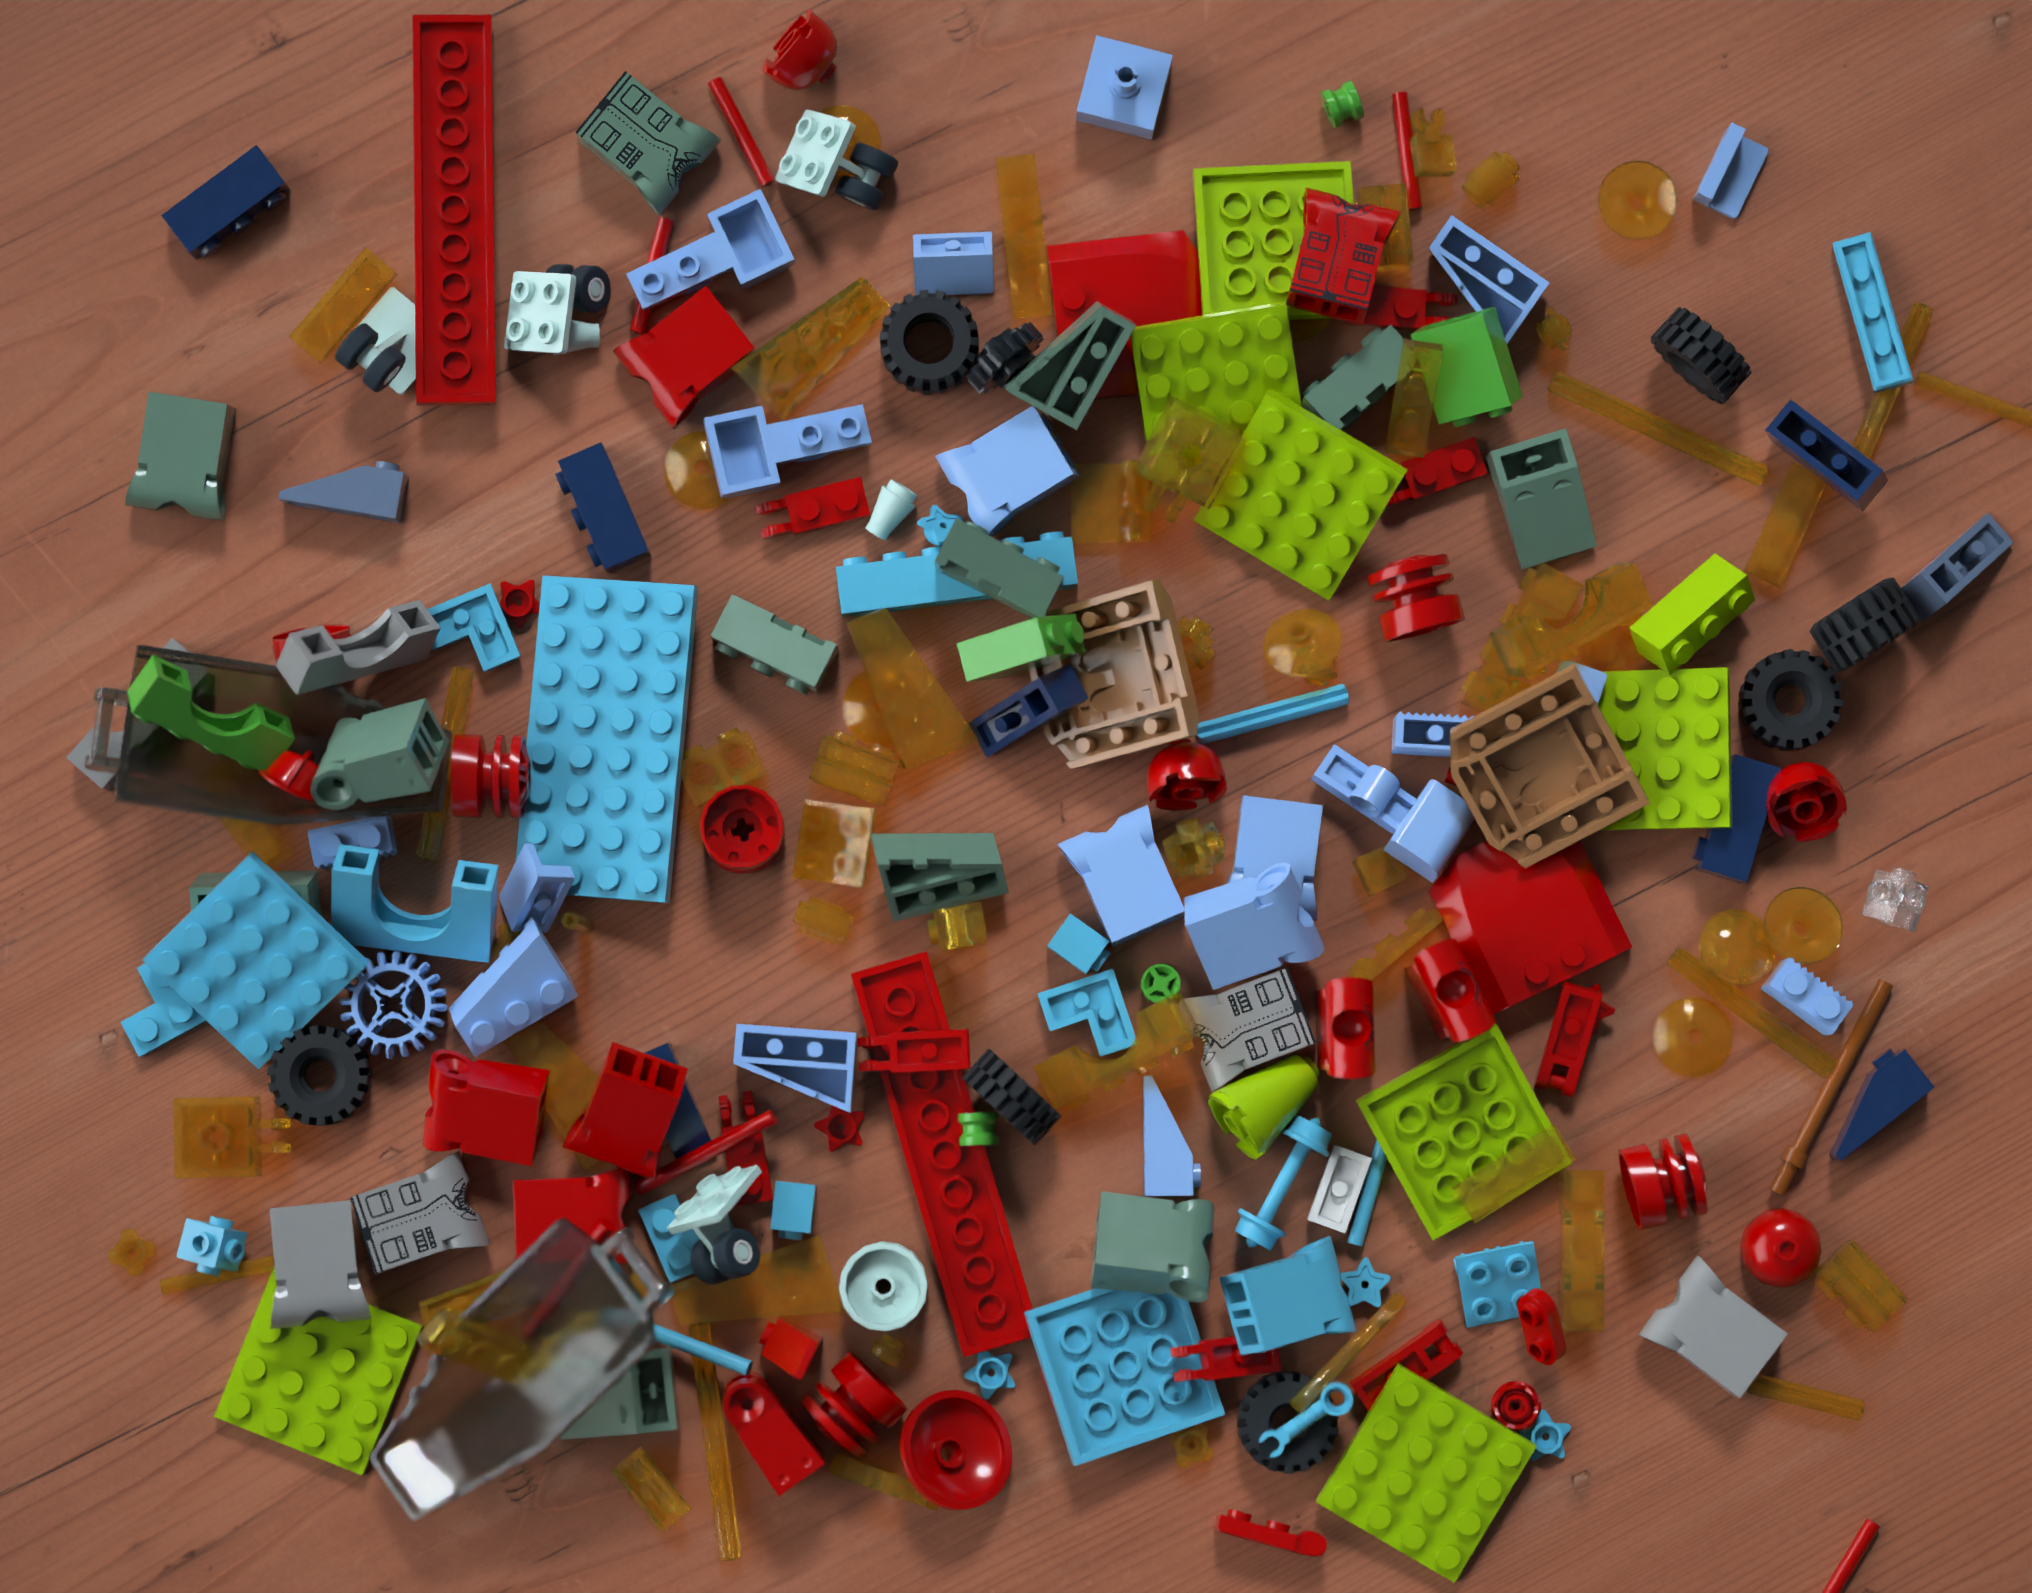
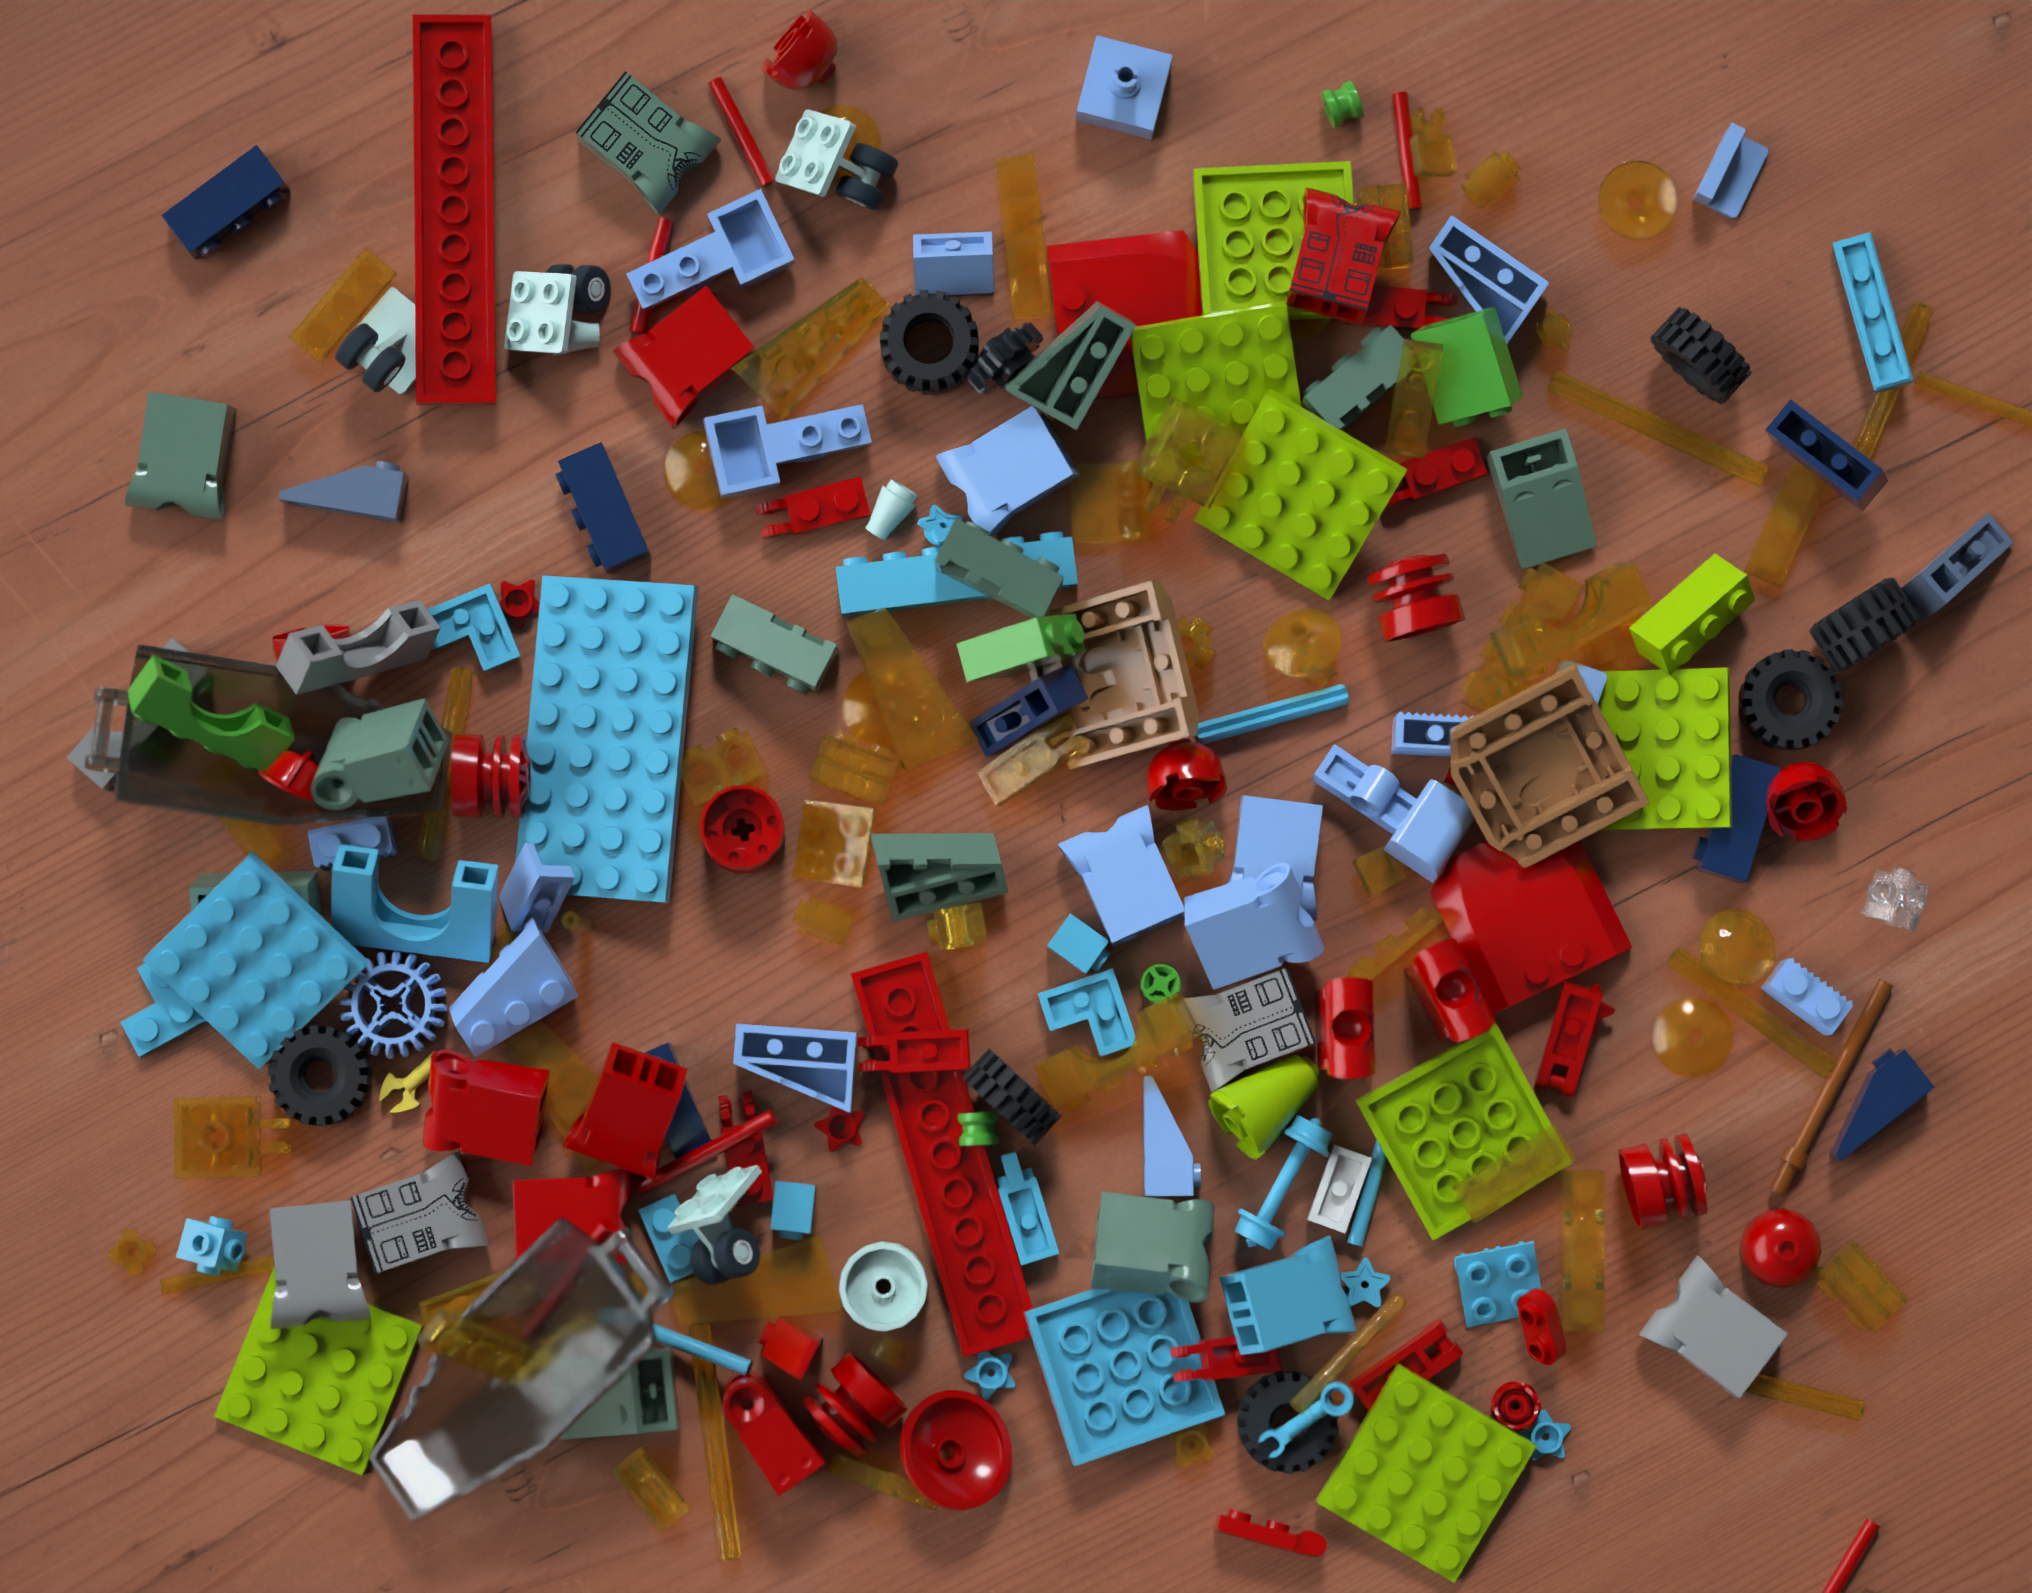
(410, 1083): none -> light yellow bar
(1025, 1212): none -> medium azure hinge
(1027, 761): none -> clear yellow hinge
(1813, 912): clear yellow dish -> none

